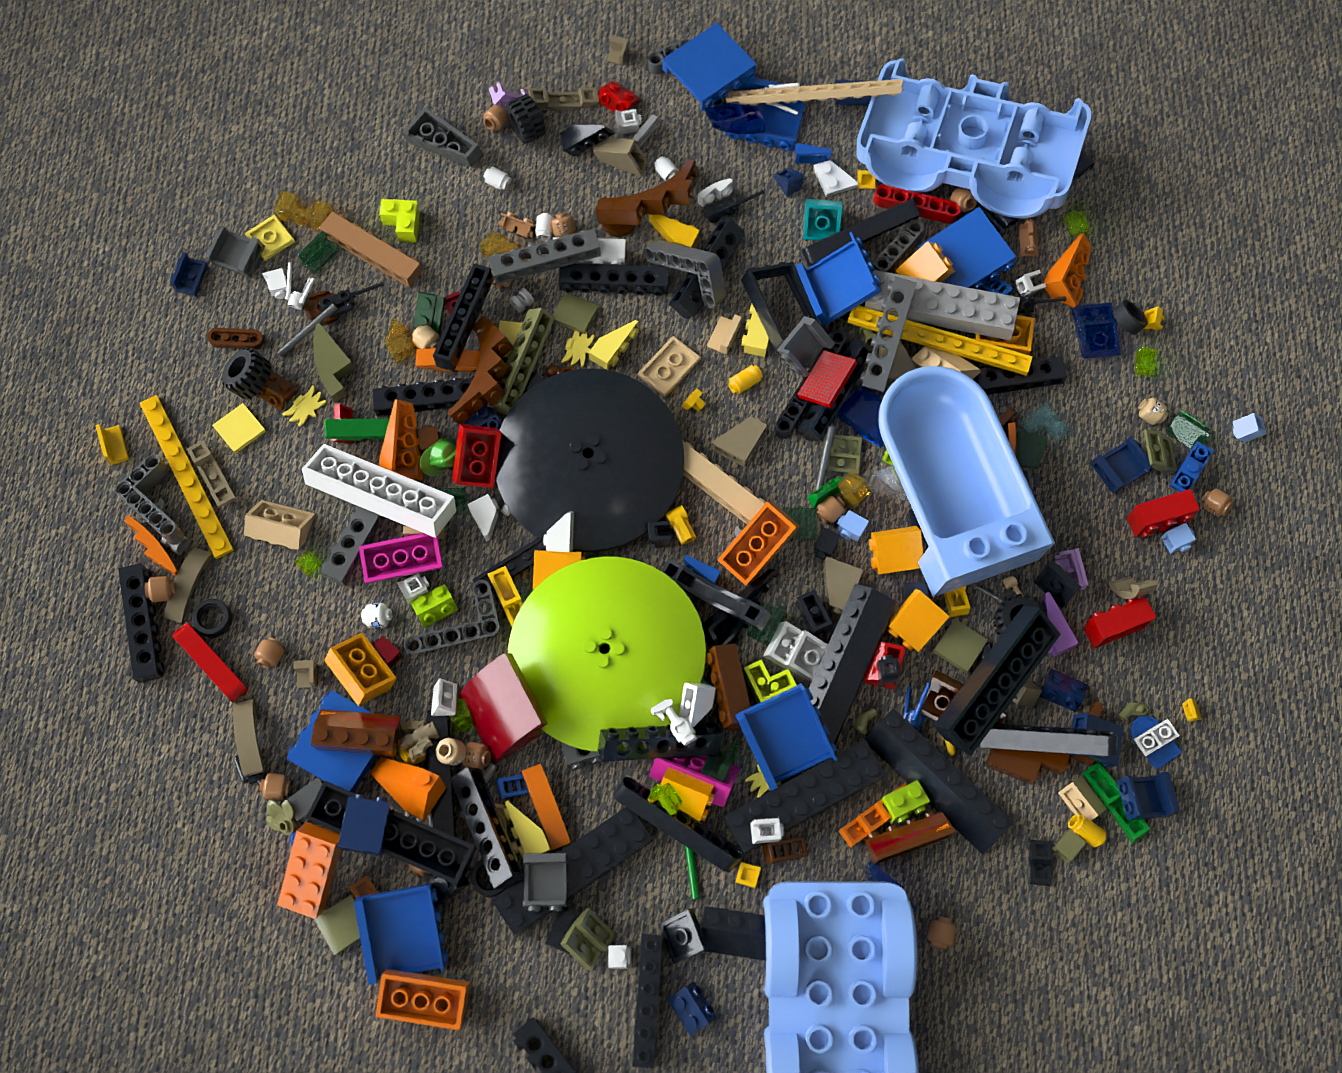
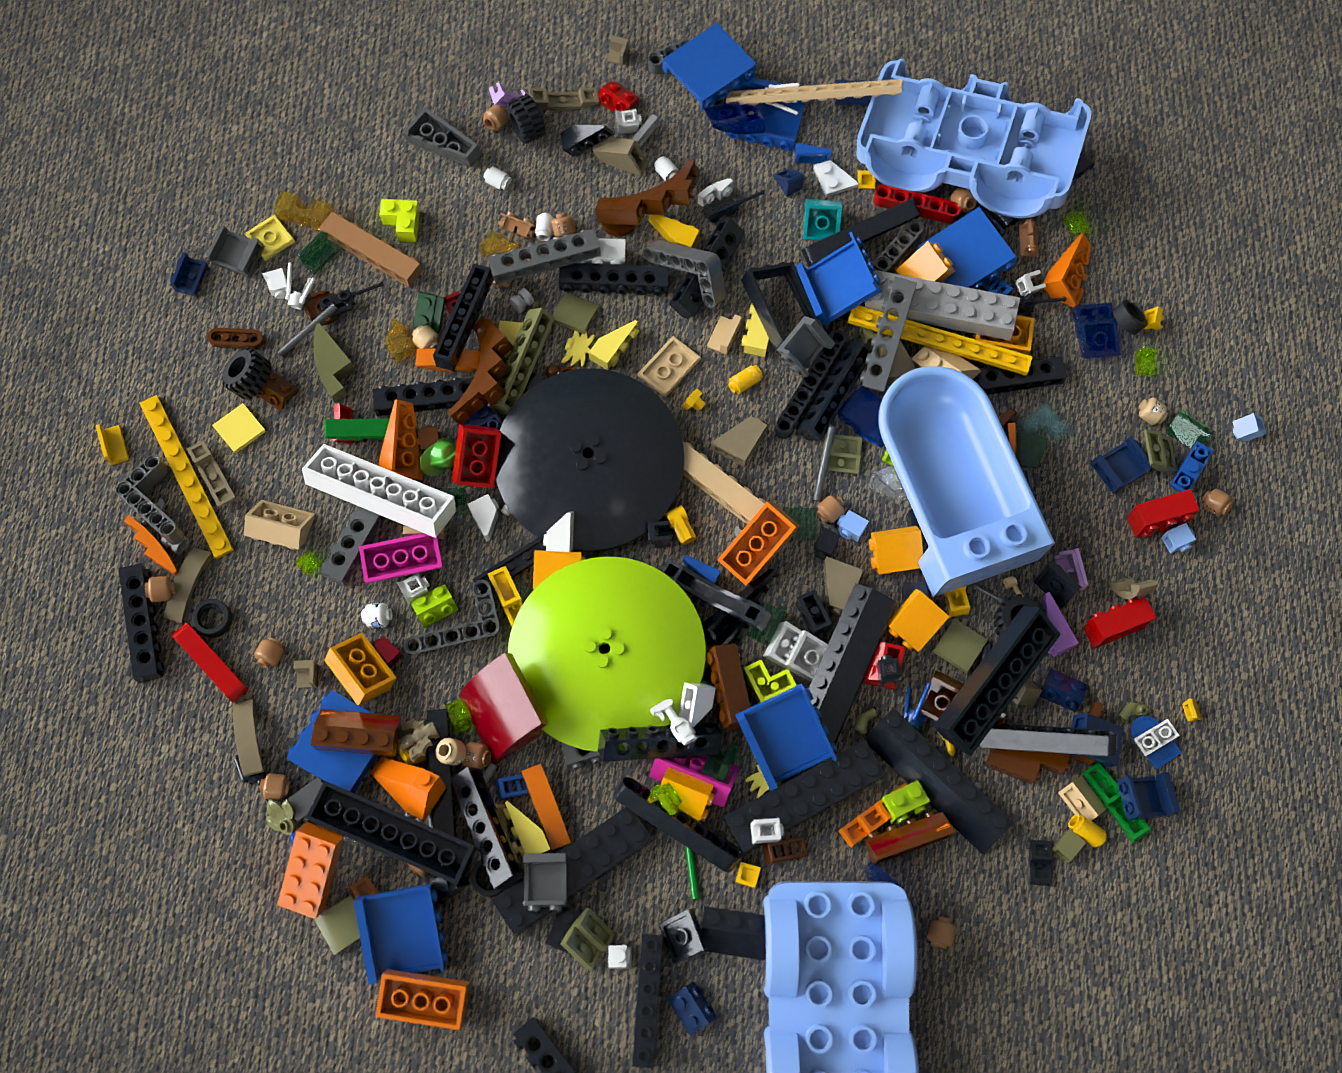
(304, 406): light yellow piece -> none
(364, 825): dark blue panel -> none
(444, 698): white slope -> none
(820, 494): green slope -> none
(827, 379): red tile -> none
(854, 489): clear yellow slope -> none

